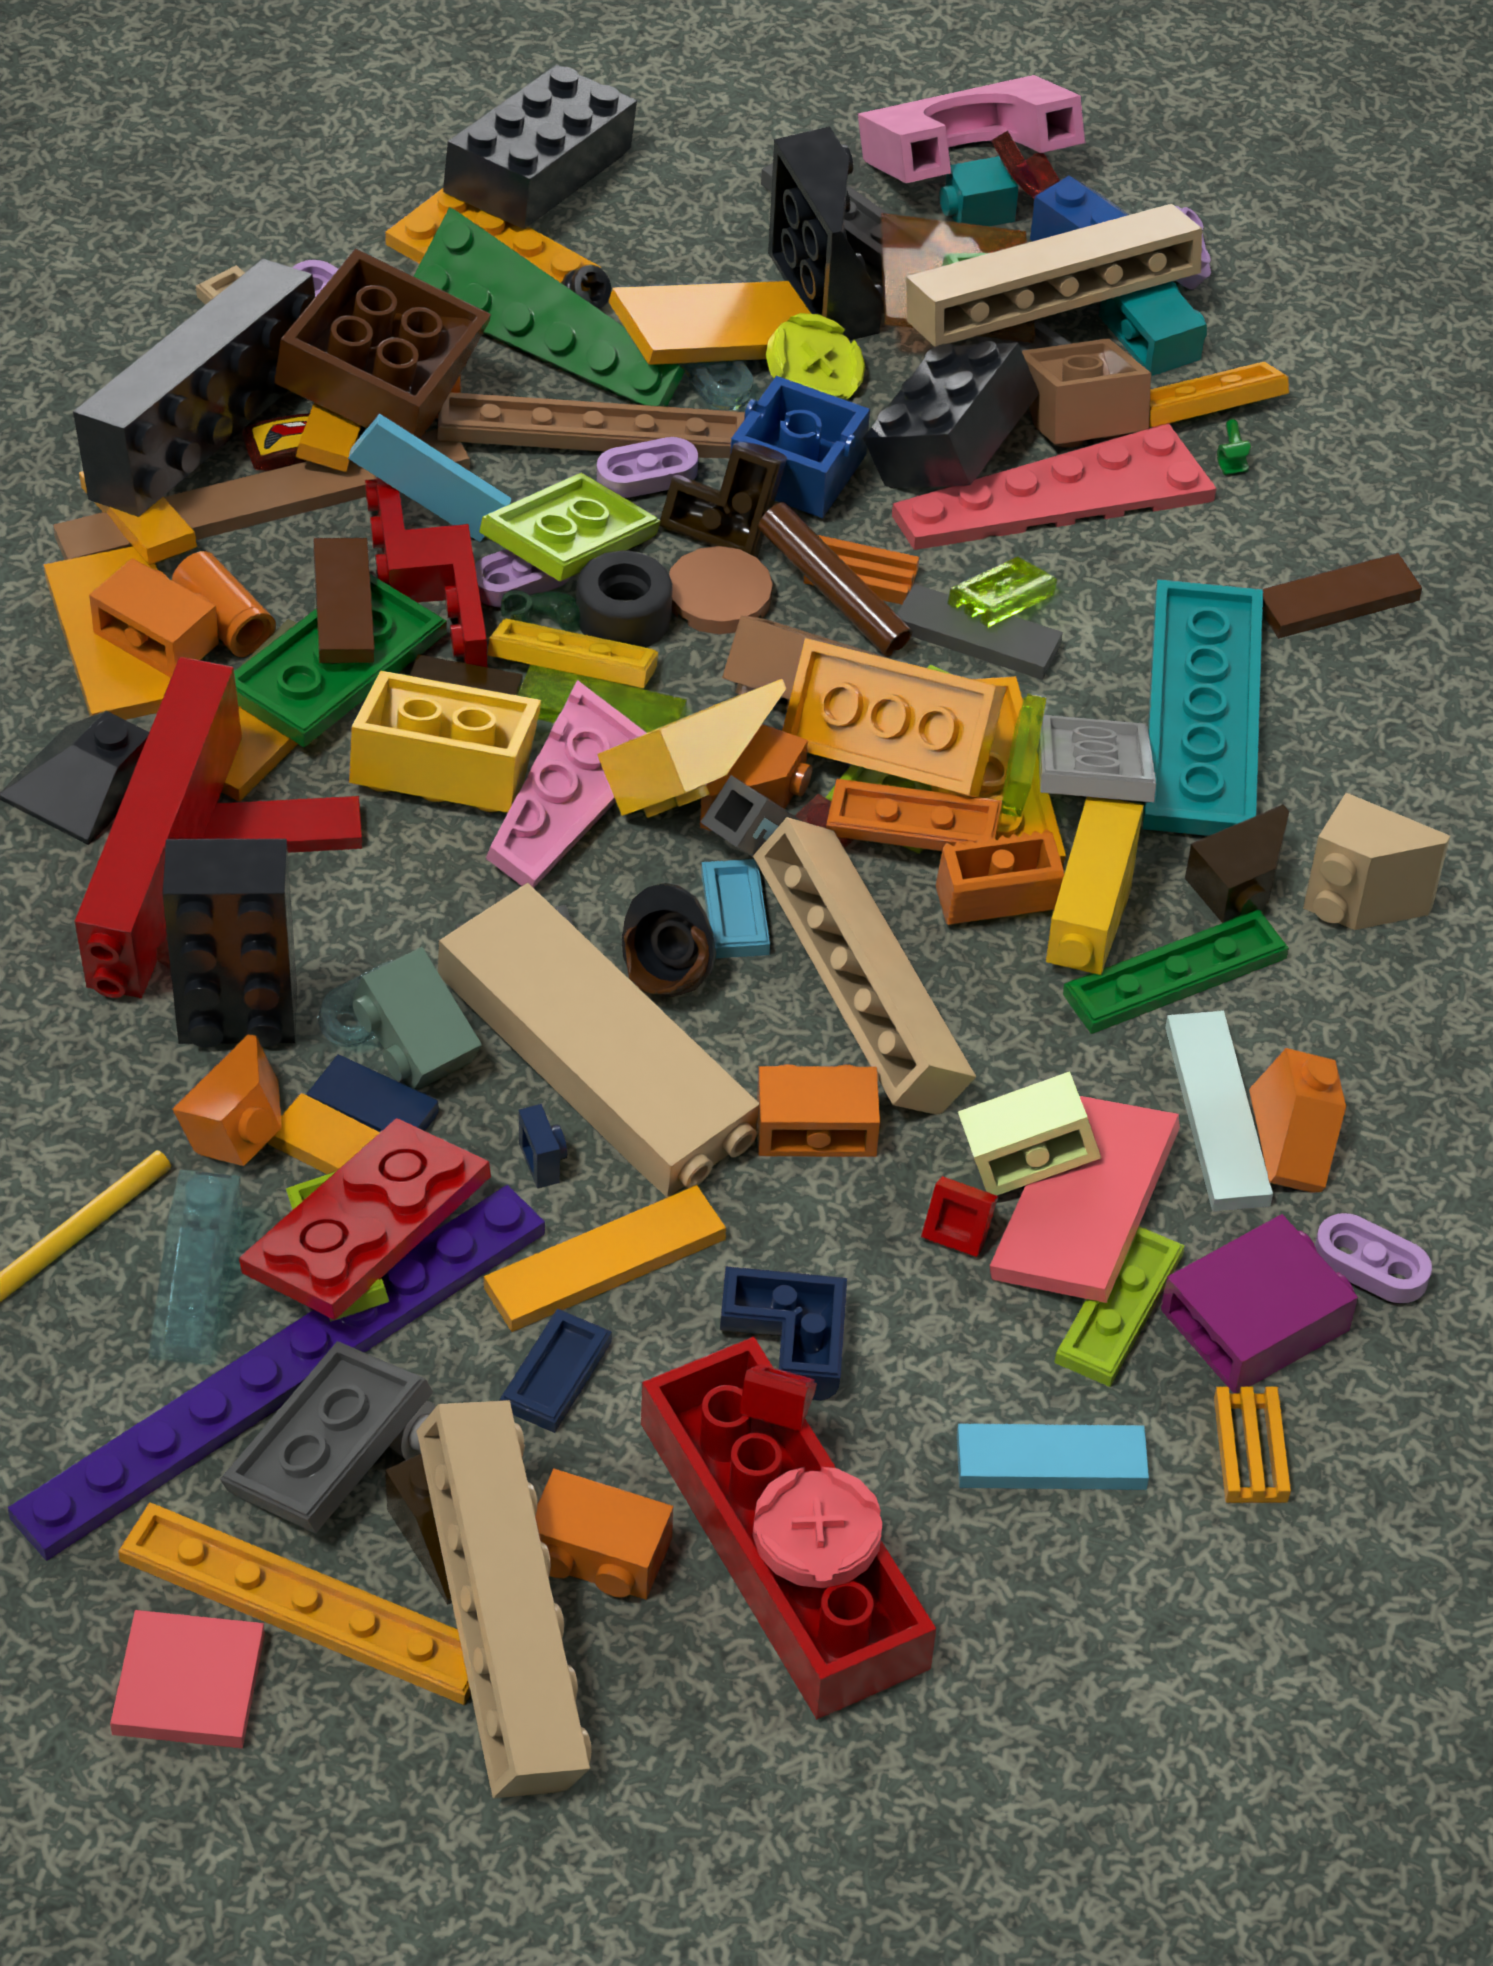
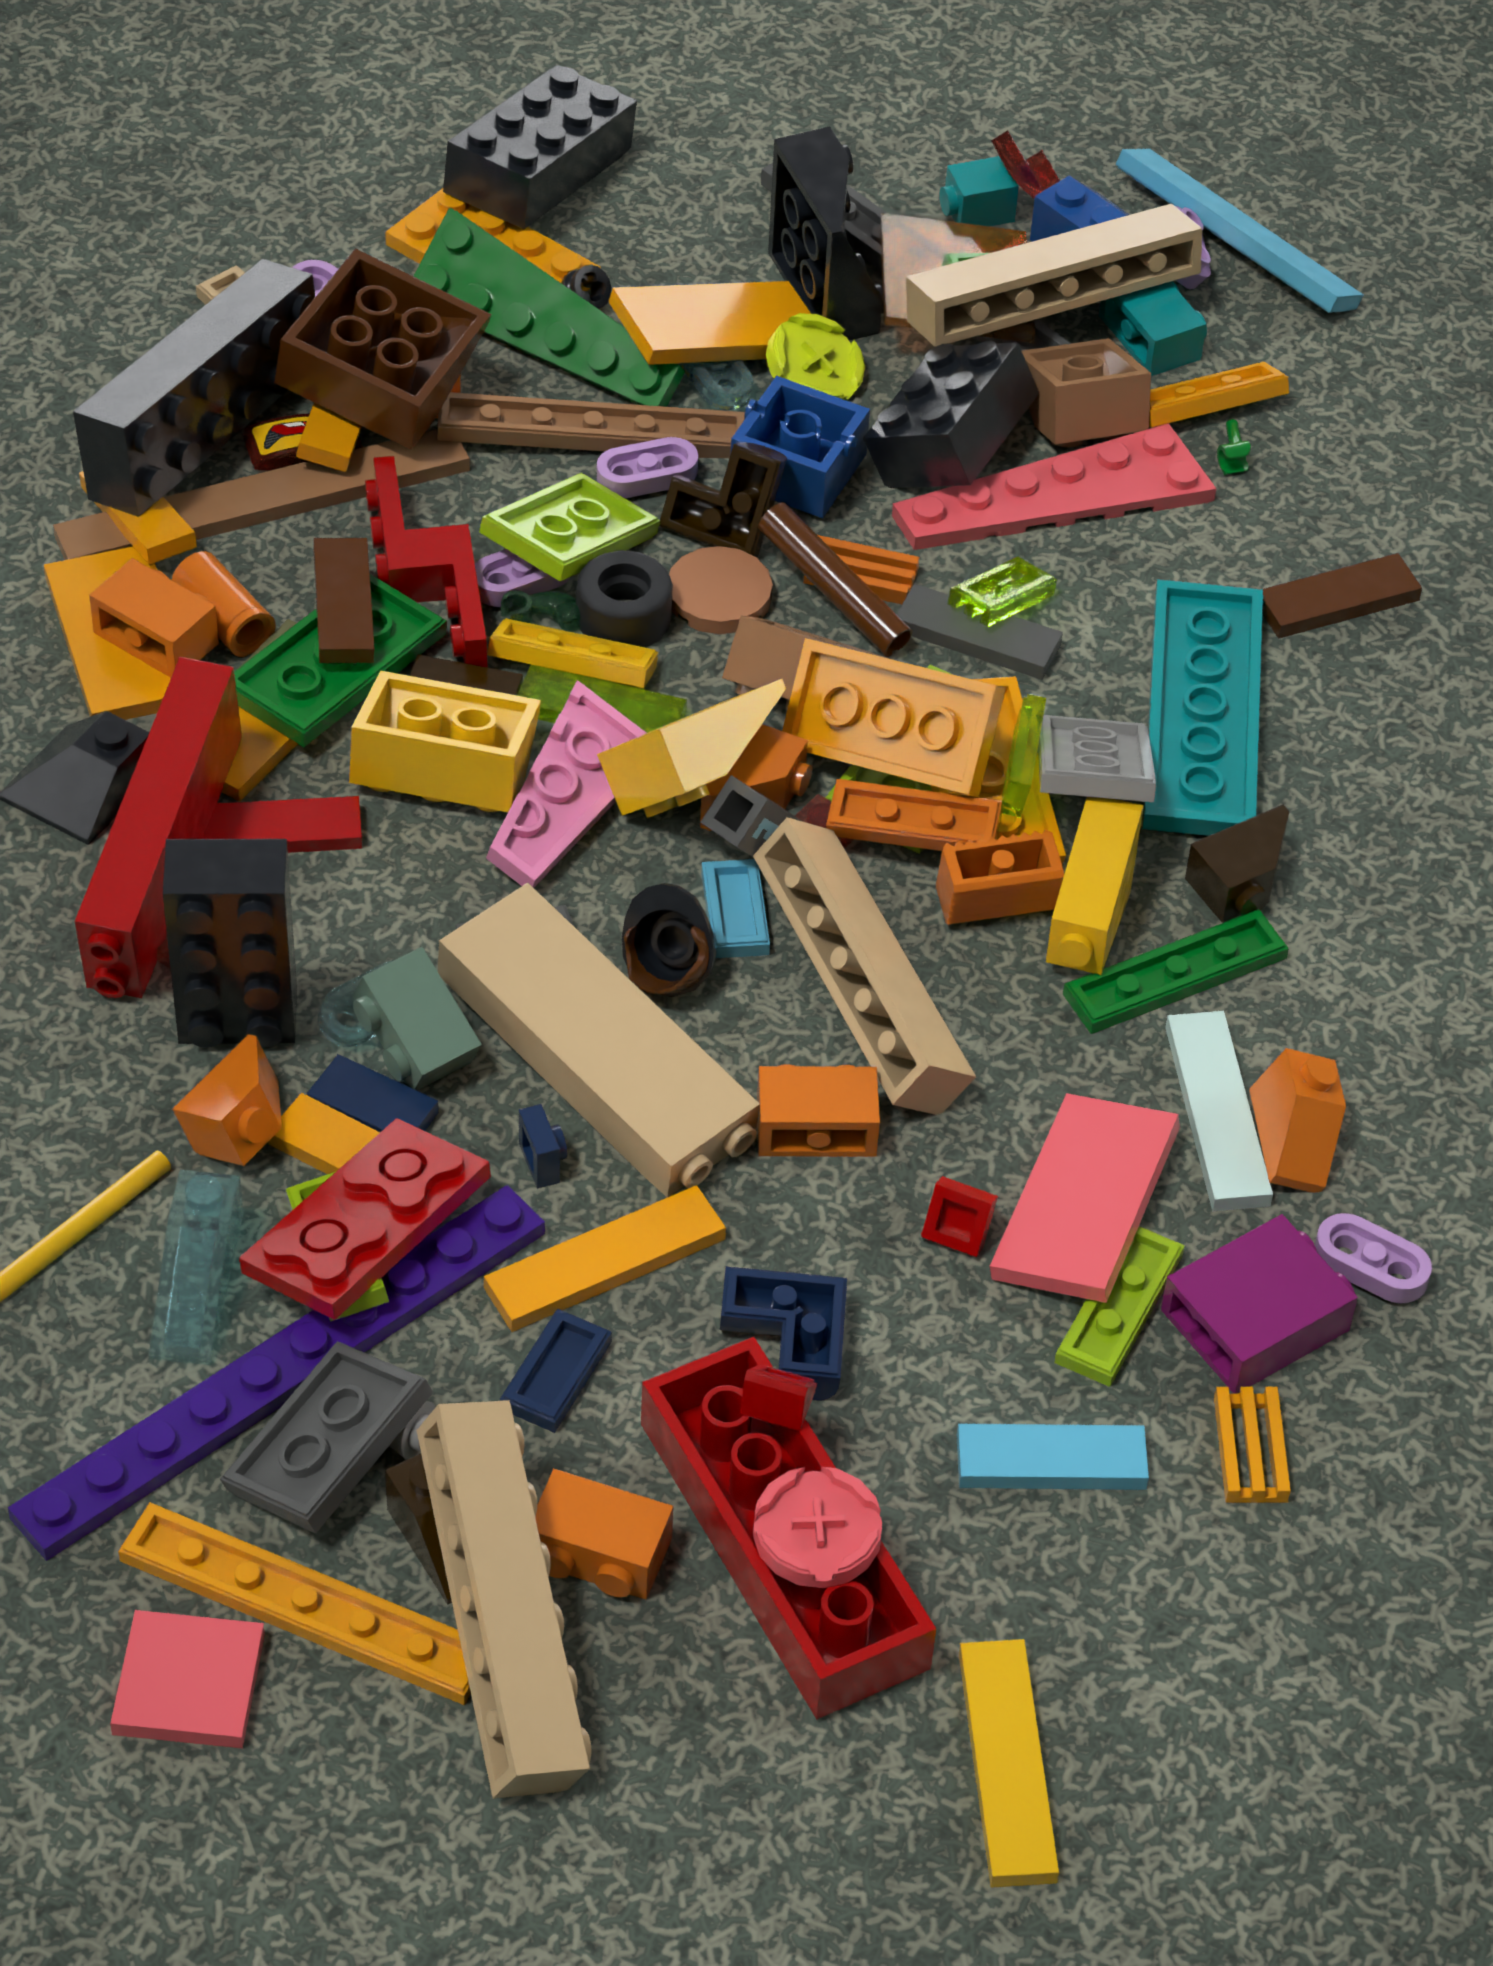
(426, 475): medium azure tile -> none
(915, 136): bright pink arch -> none
(1008, 1764): none -> yellow tile
(1029, 1134): yellowish green brick -> none
(1240, 231): none -> medium azure tile
(1374, 866): tan slope -> none

